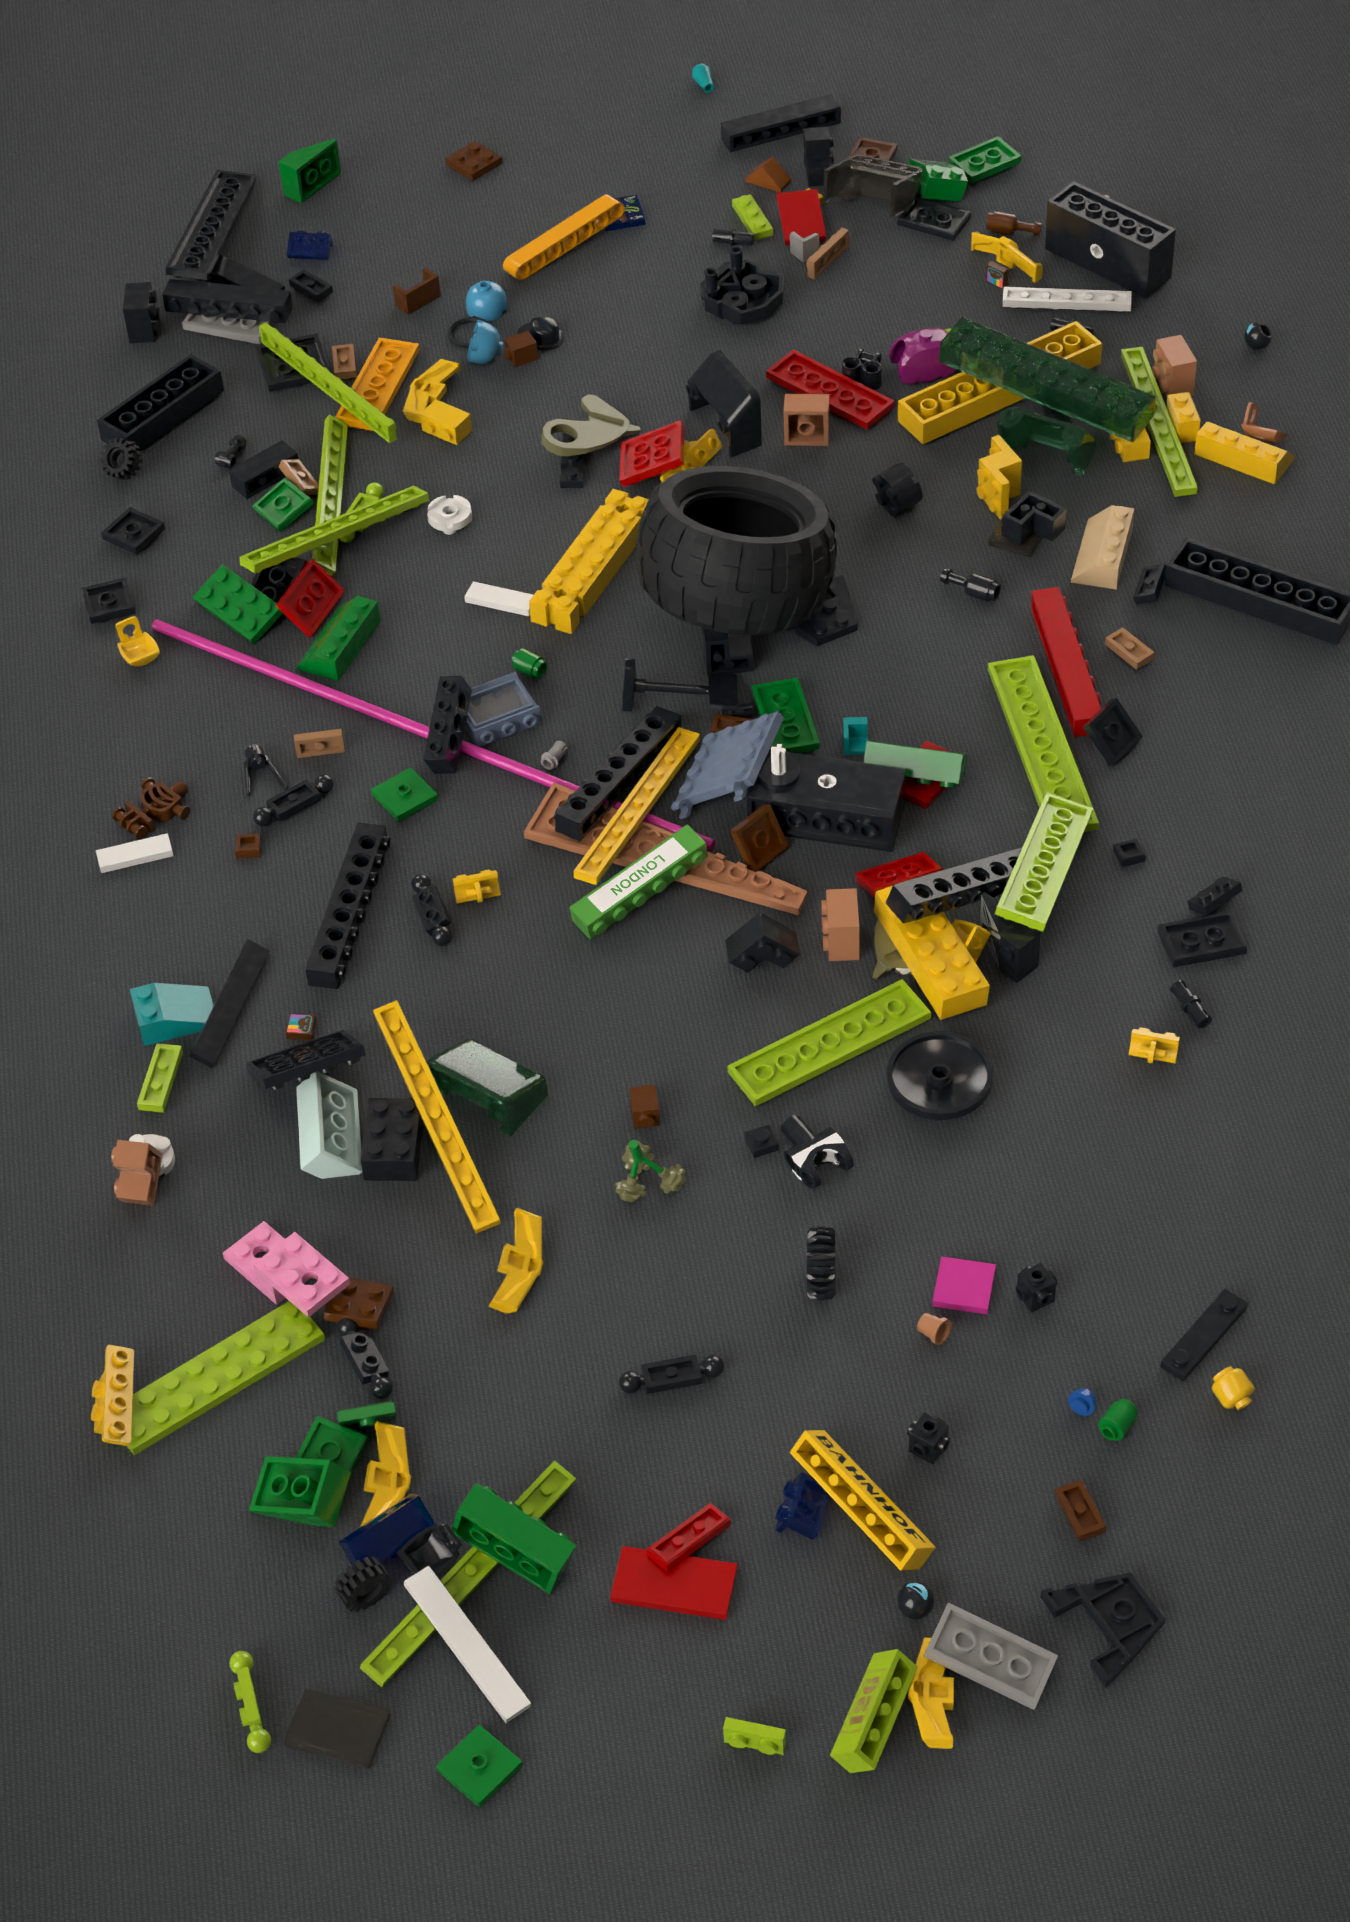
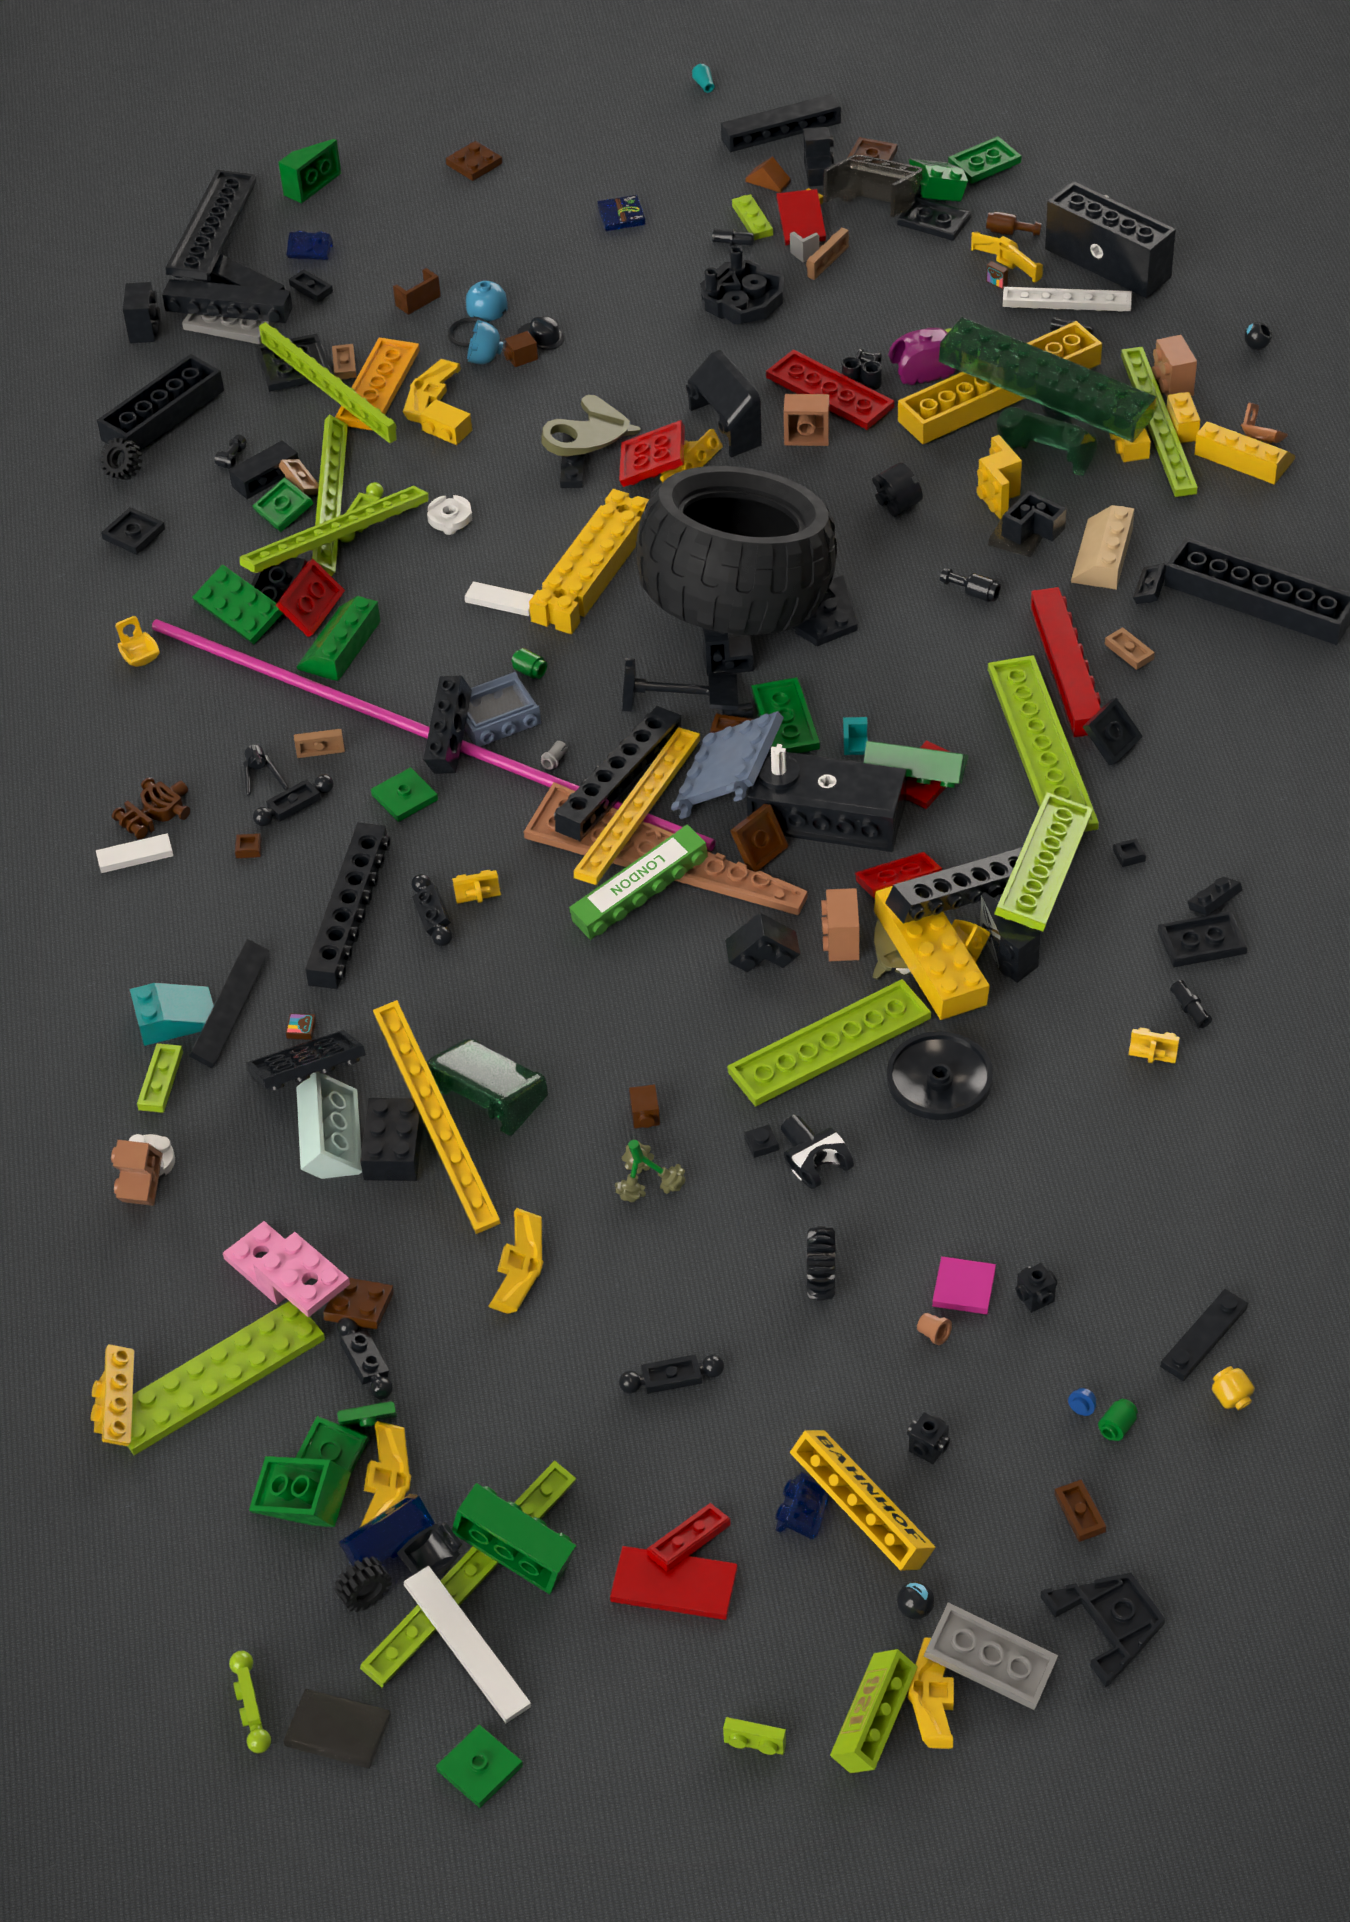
(108, 600): black plate -> none
(563, 237): light orange beam -> none

